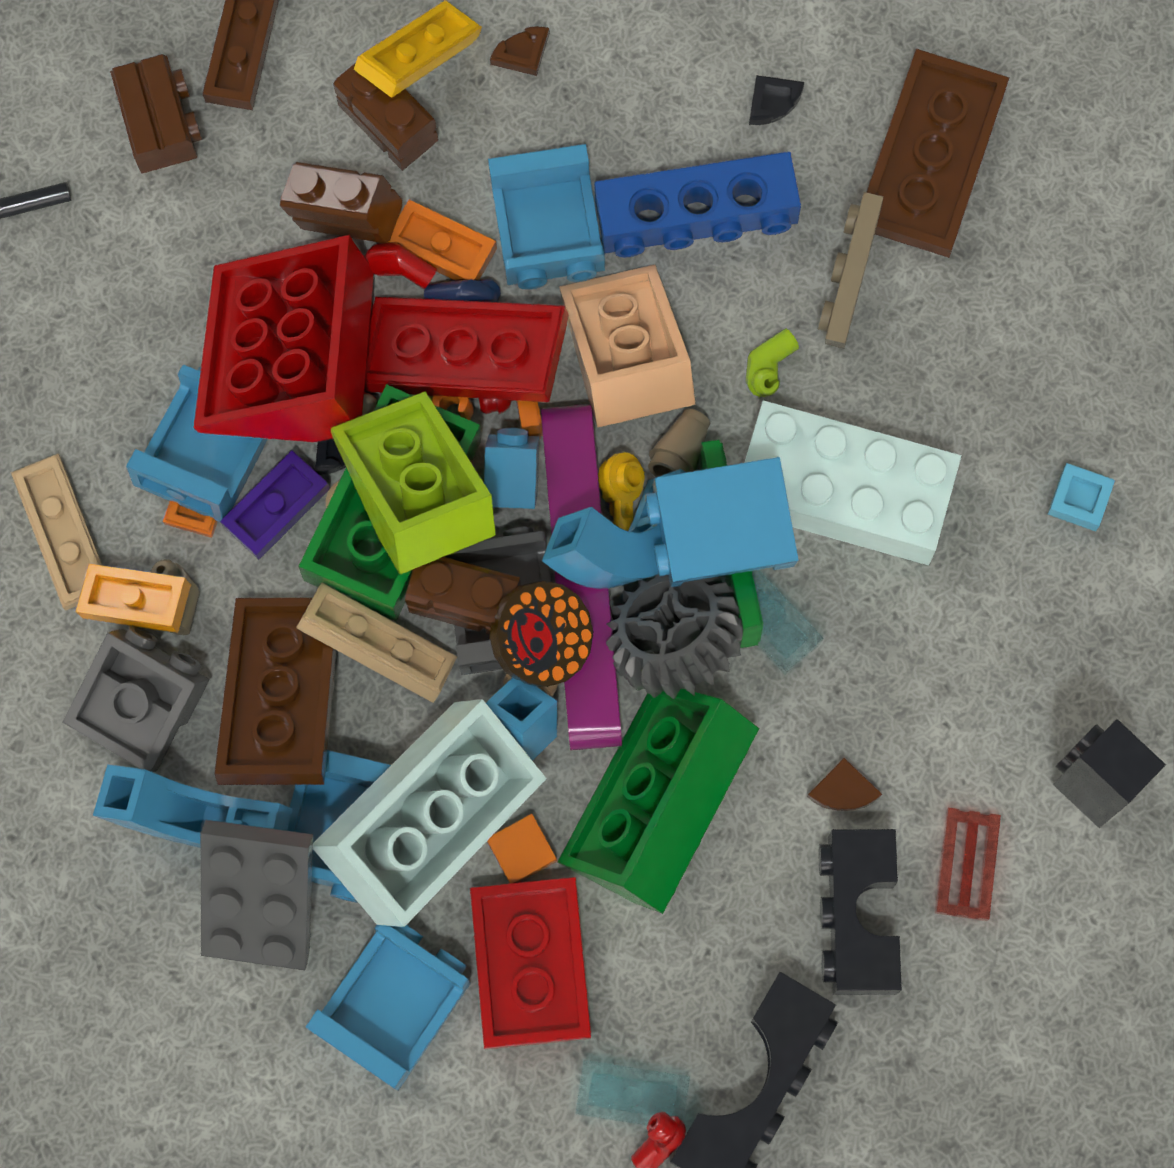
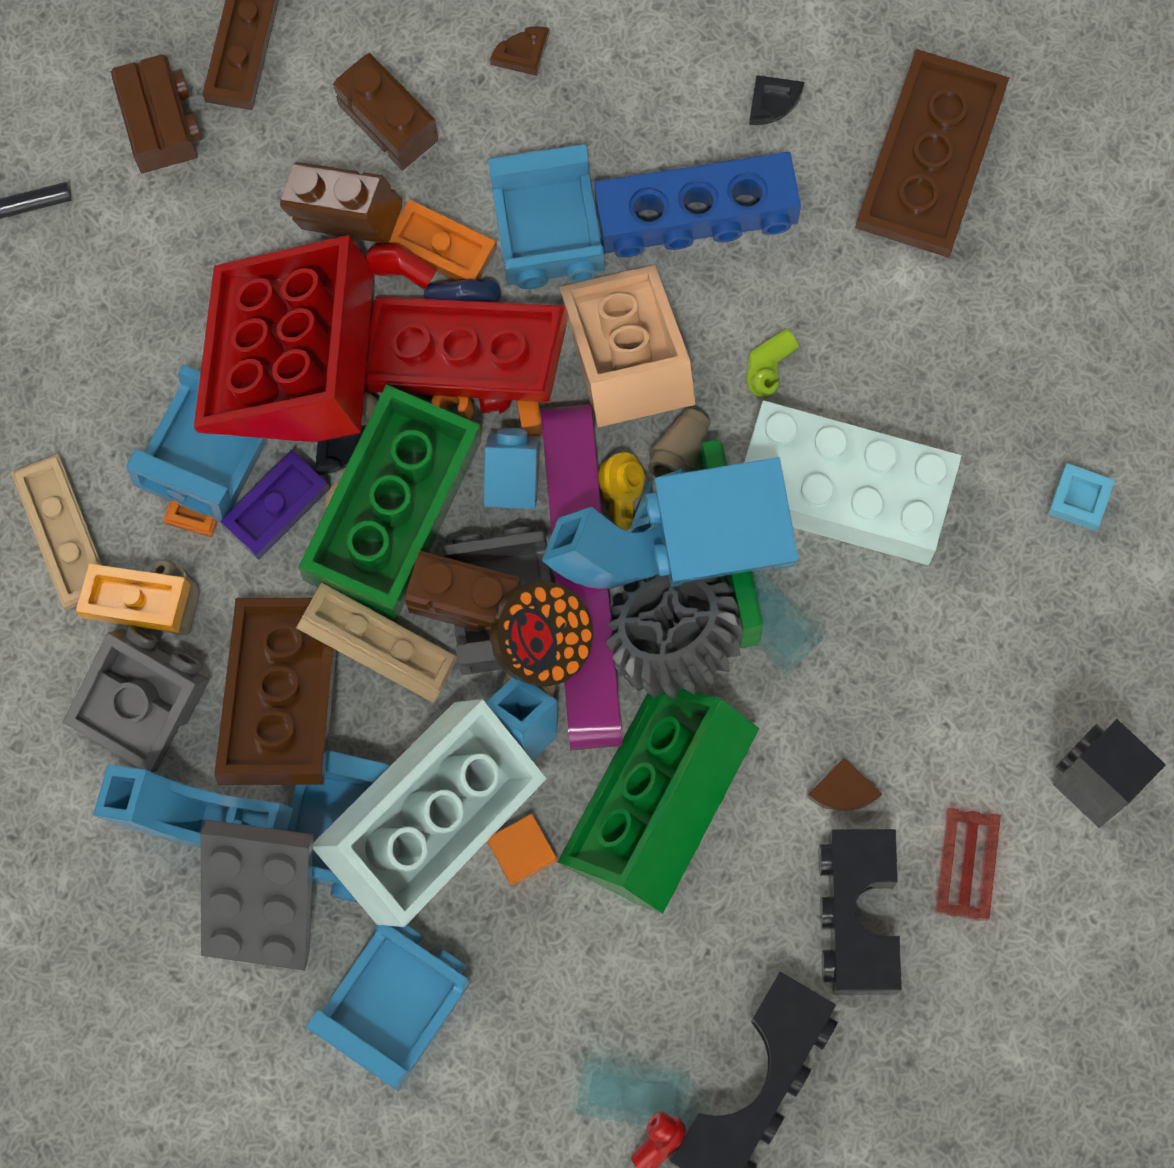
(415, 482): lime slope -> none
(417, 48): yellow tile -> none
(530, 963): red plate -> none
(850, 269): dark tan plate -> none

